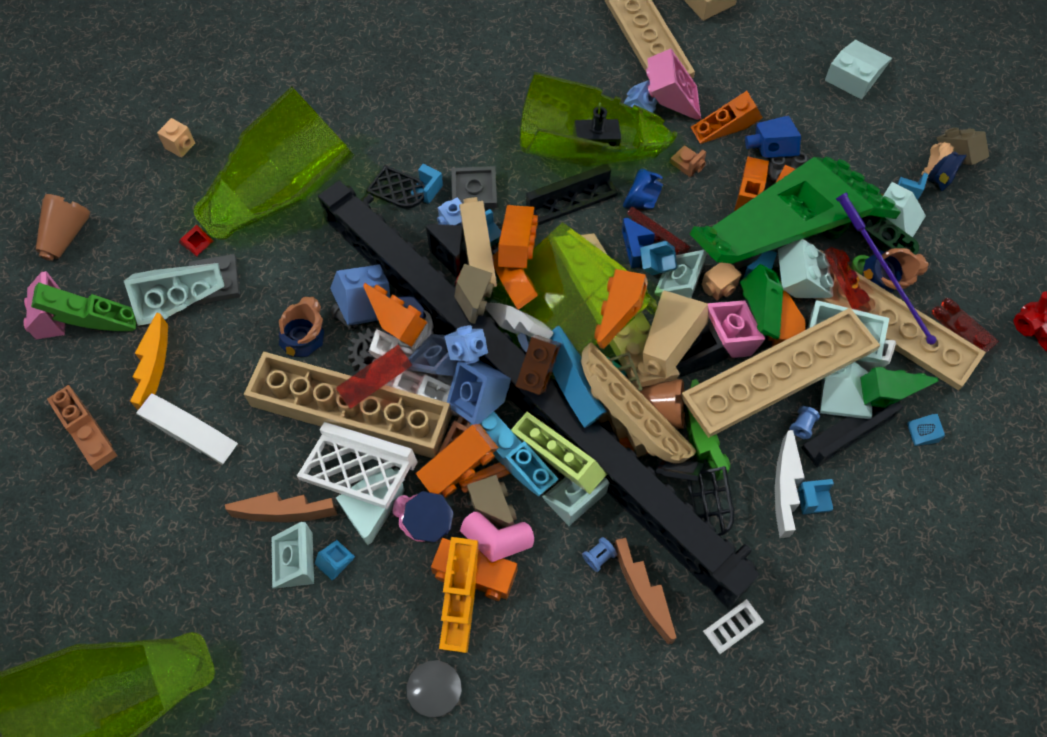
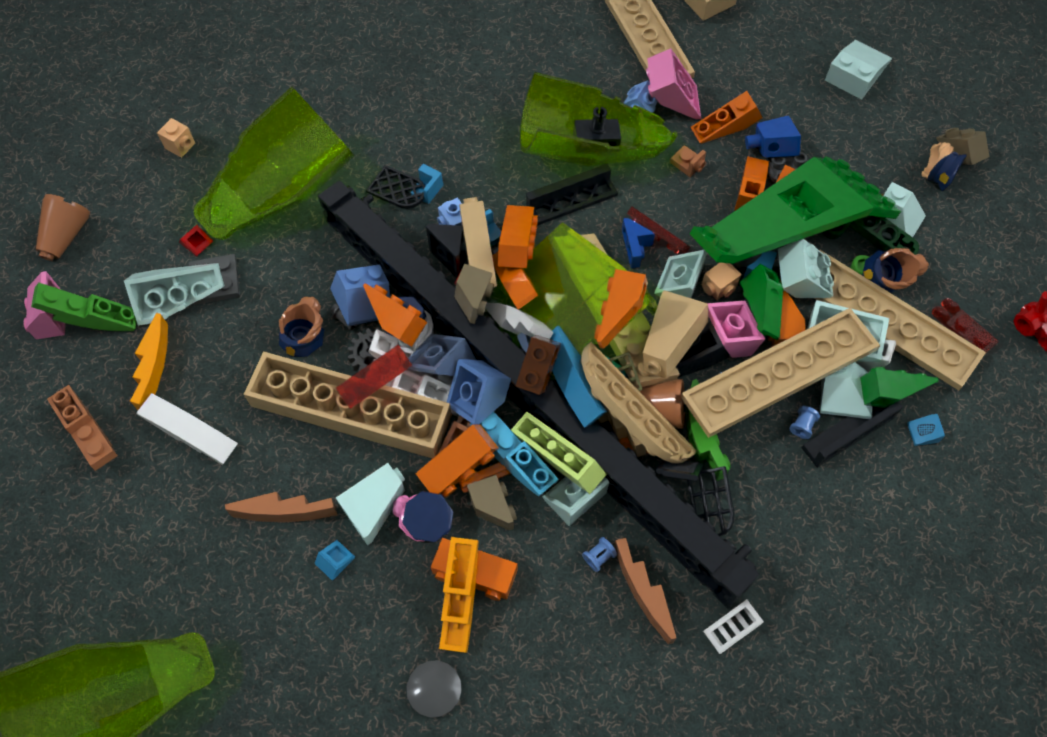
(293, 557): light aqua slope -> none
(369, 448): white fence -> none
(466, 344): light blue brick -> none
(475, 182): dark grey plate -> none
(497, 543): bright pink brick -> none
(644, 190): blue hair -> none
(658, 258): dark azure panel -> none
(788, 476): white slope -> none
(815, 496): dark azure panel -> none
(848, 279): clear red plate -> none
(860, 226): dark purple piece -> none
(913, 186): dark azure panel -> none

